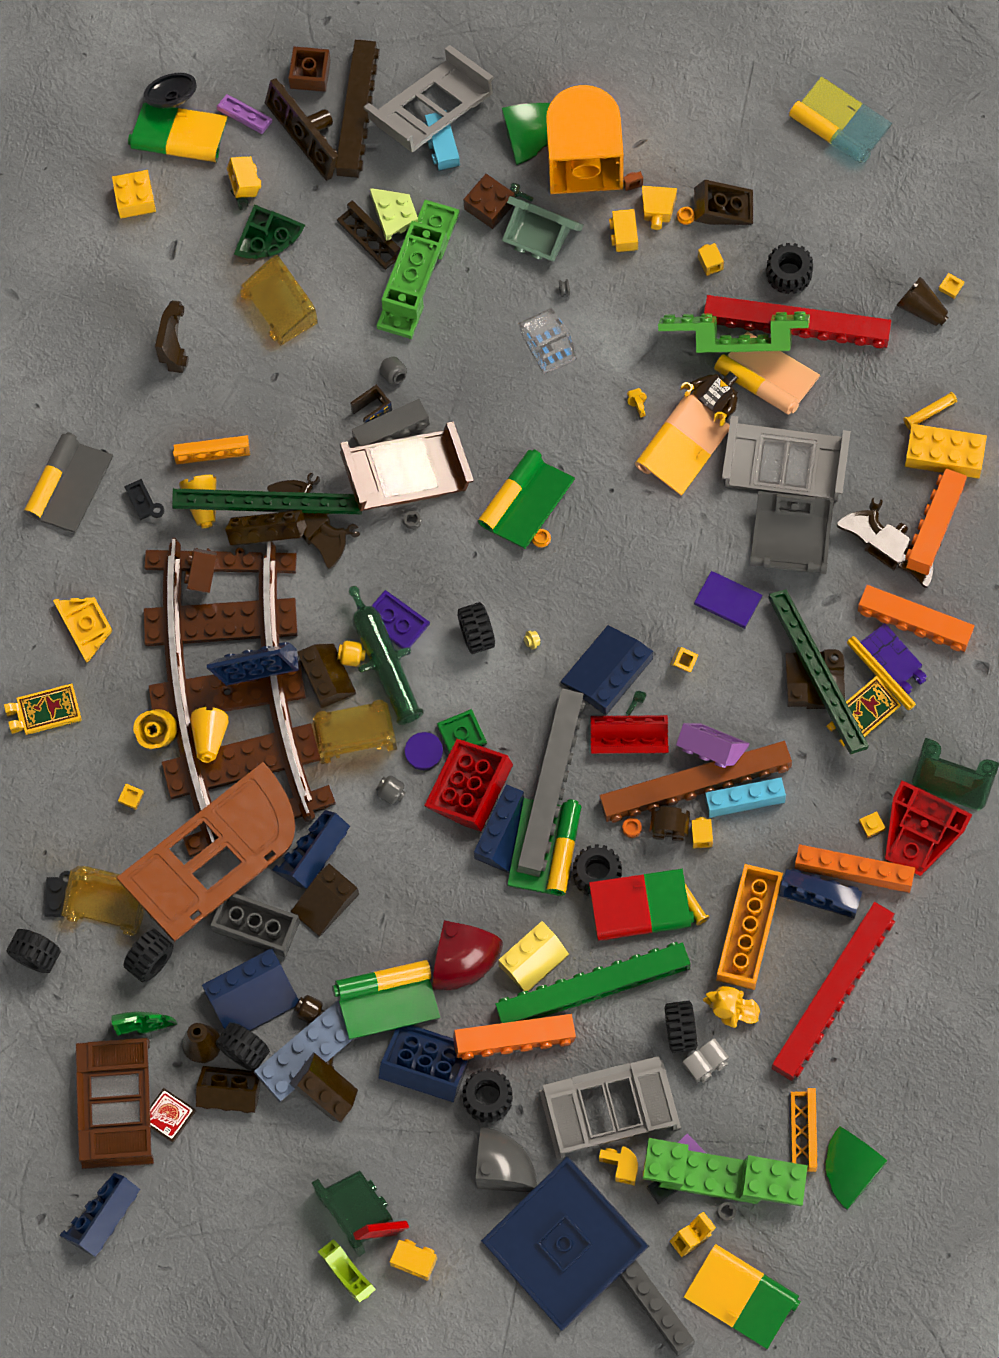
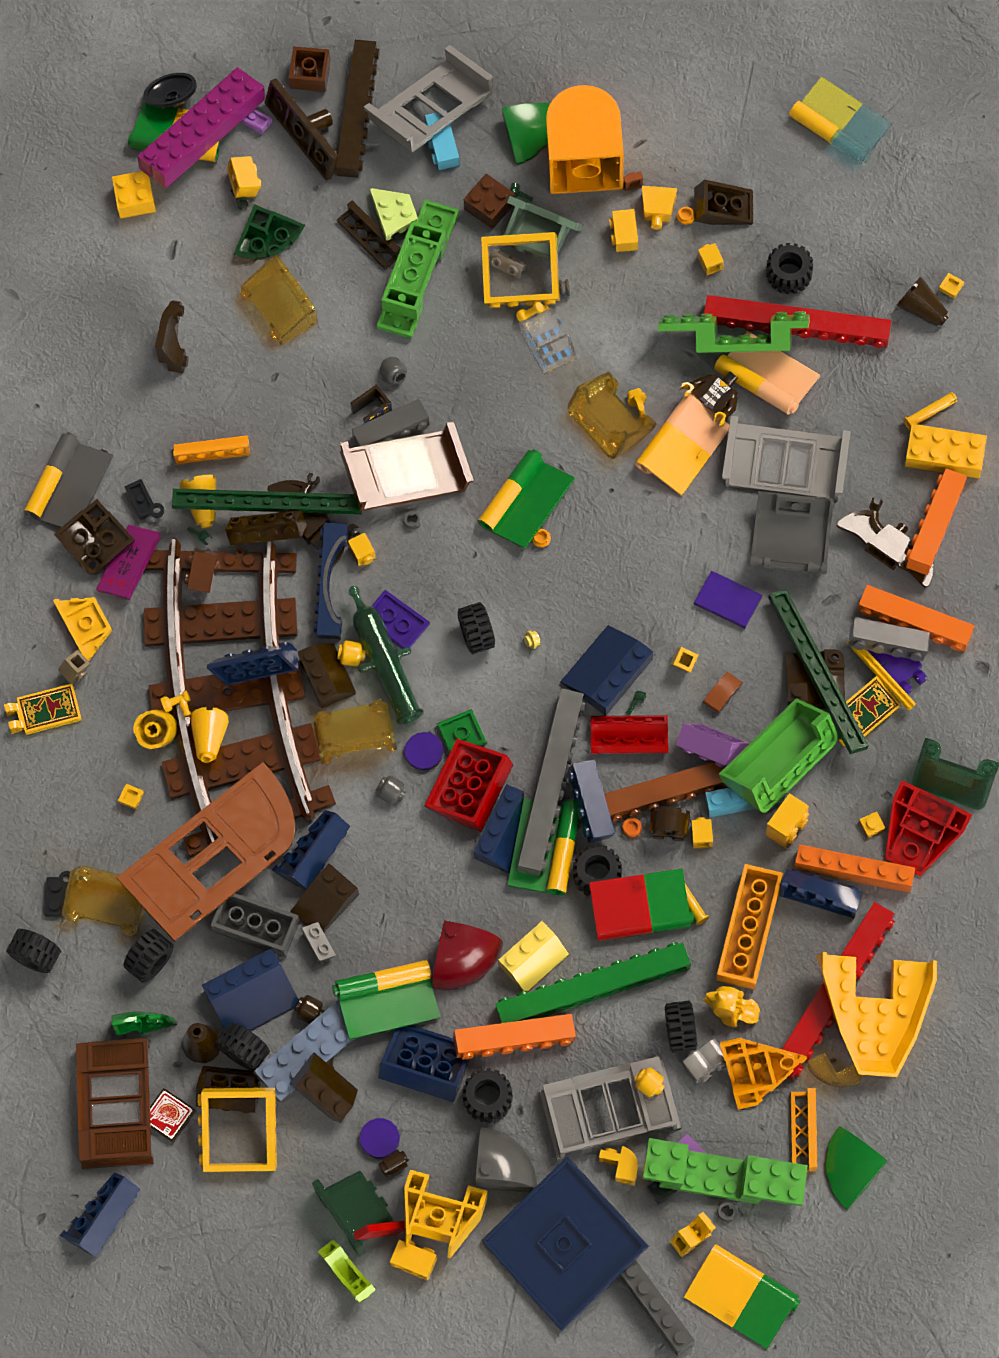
(74, 667): none -> dark tan brick
(94, 537): none -> dark brown slope
(128, 566): none -> magenta tile
(180, 699): none -> yellow piece
(201, 127): none -> magenta piece
(201, 535): none -> clear green hand
(203, 1120): none -> yellow window
(318, 942): none -> light grey hinge
(334, 538): none -> dark blue arch
(361, 549): none -> yellow brick
(379, 1137): none -> dark purple tile
(393, 1163): none -> dark brown brick
(440, 1216): none -> yellow wedge
(503, 262): none -> light grey hinge
(514, 301): none -> yellow window
(524, 314): none -> yellow piece
(590, 801): none -> wedge
(606, 417): none -> clear yellow windscreen
(649, 1082): none -> yellow head
(722, 692): none -> dark orange slope
(756, 1069): none -> light orange wedge
(780, 755): none -> bright green windscreen
(787, 821): none -> yellow brick
(824, 1071): none -> clear yellow brick
(878, 1029): none -> yellow piece
(888, 639): none -> brick

